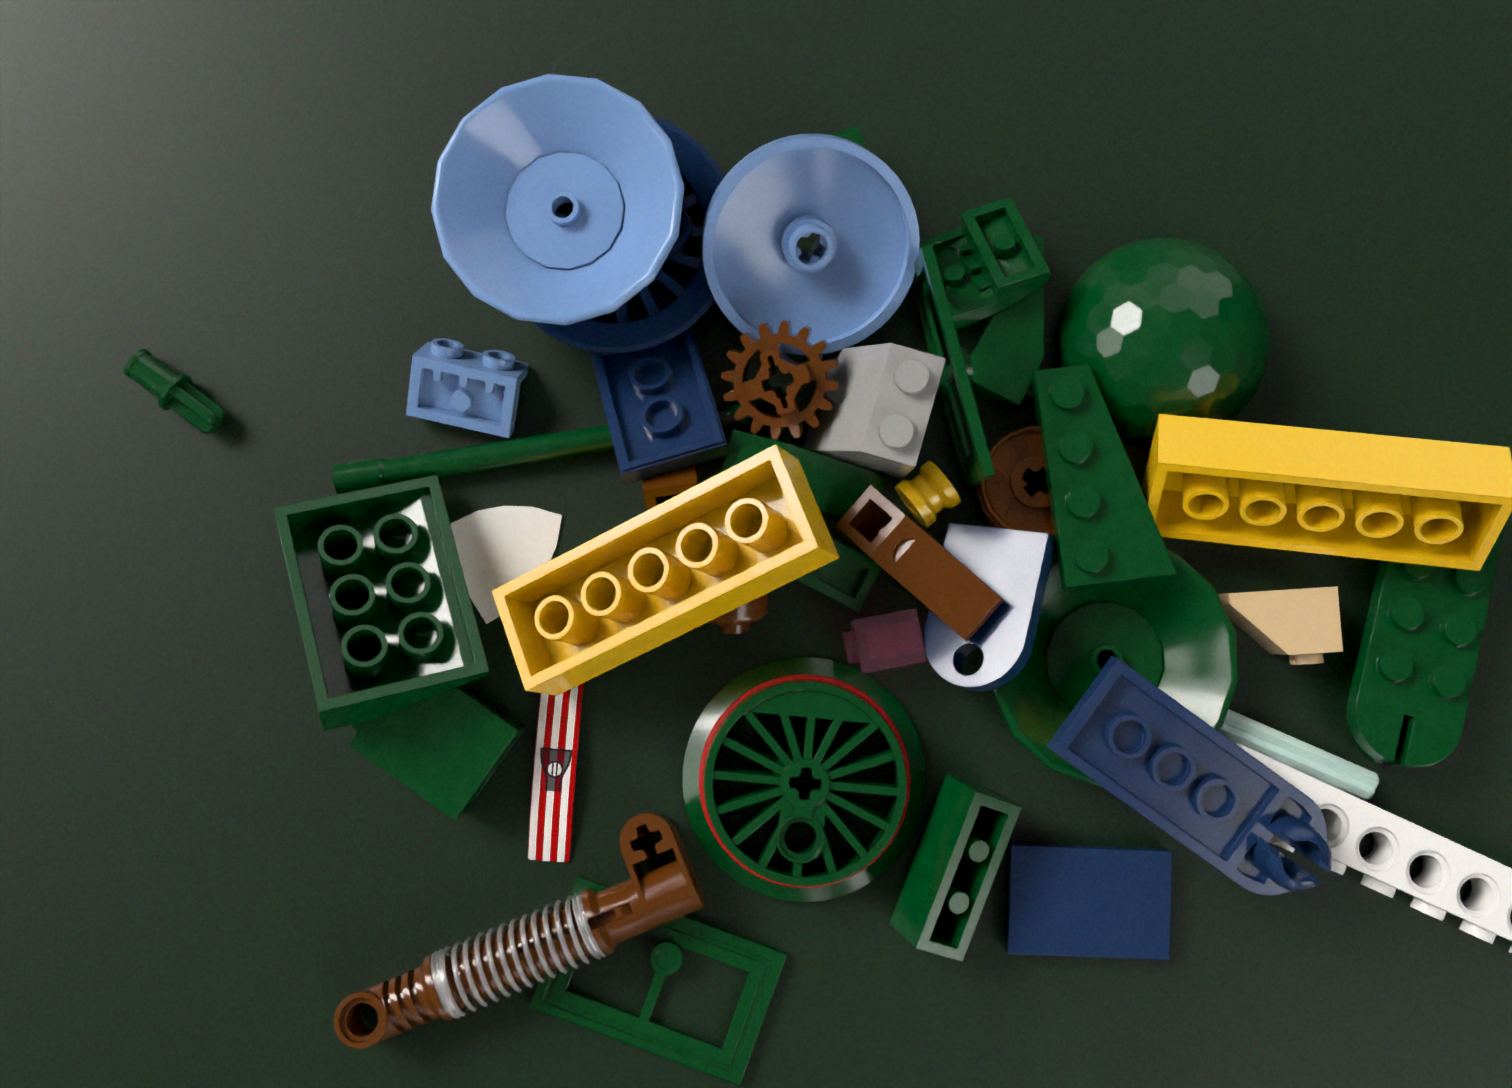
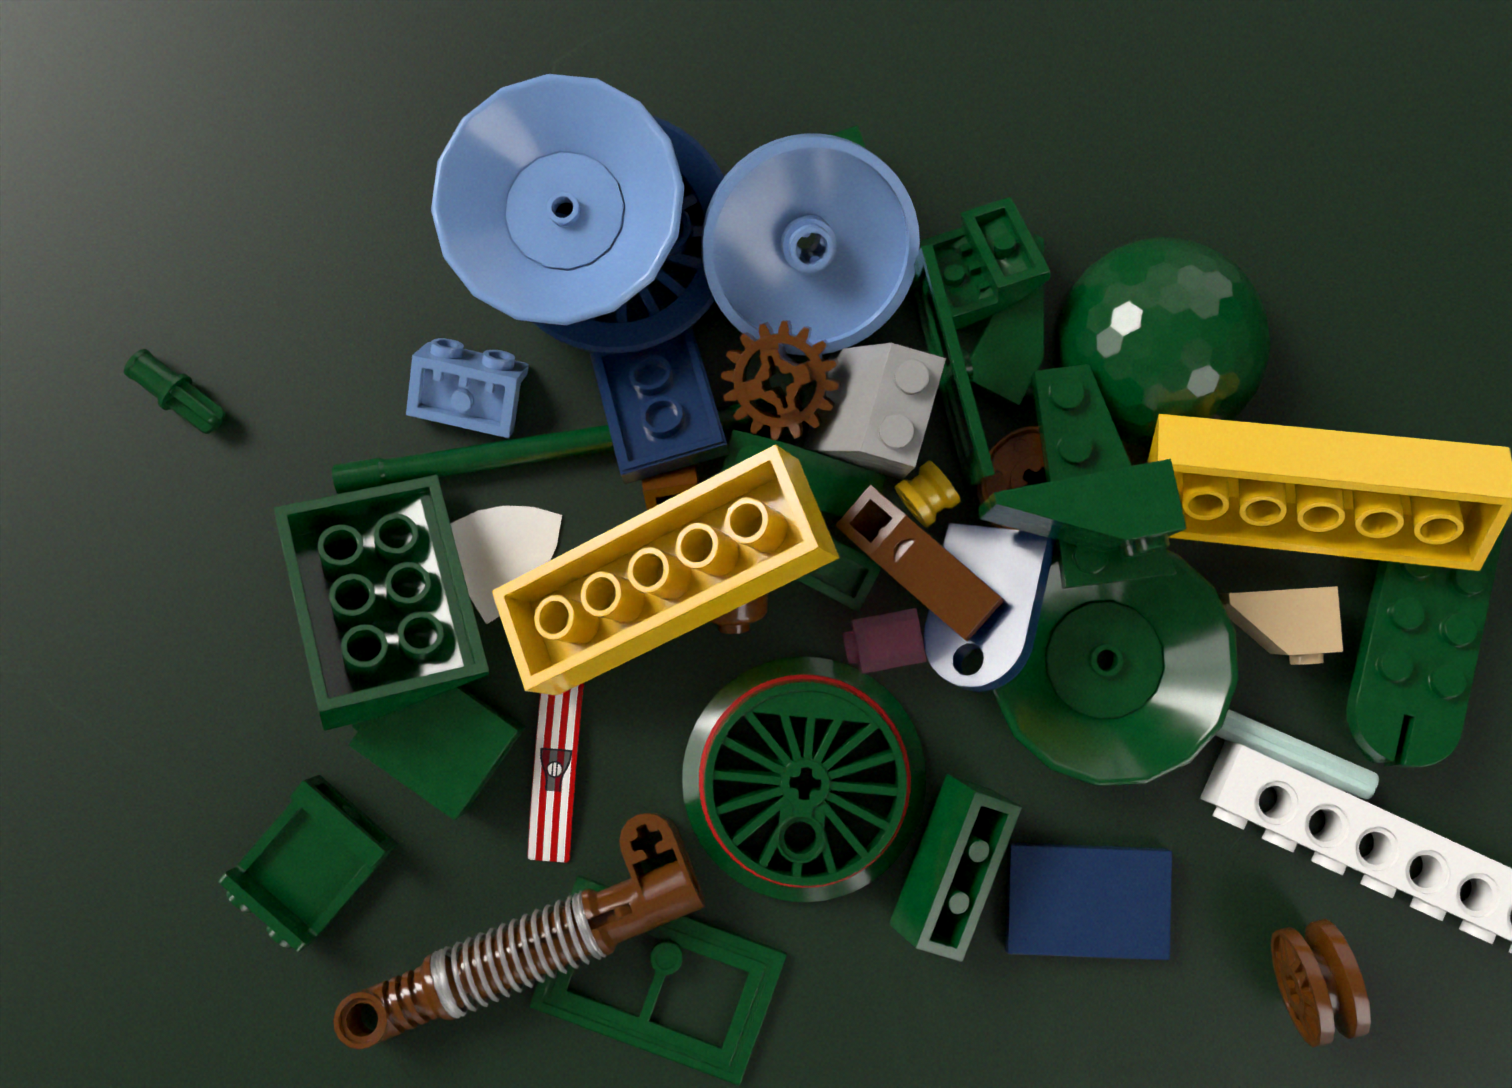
(307, 864): none -> dark green panel
(1099, 511): none -> dark green slope
(1192, 782): dark blue plate -> none
(1320, 983): none -> reddish brown wheel

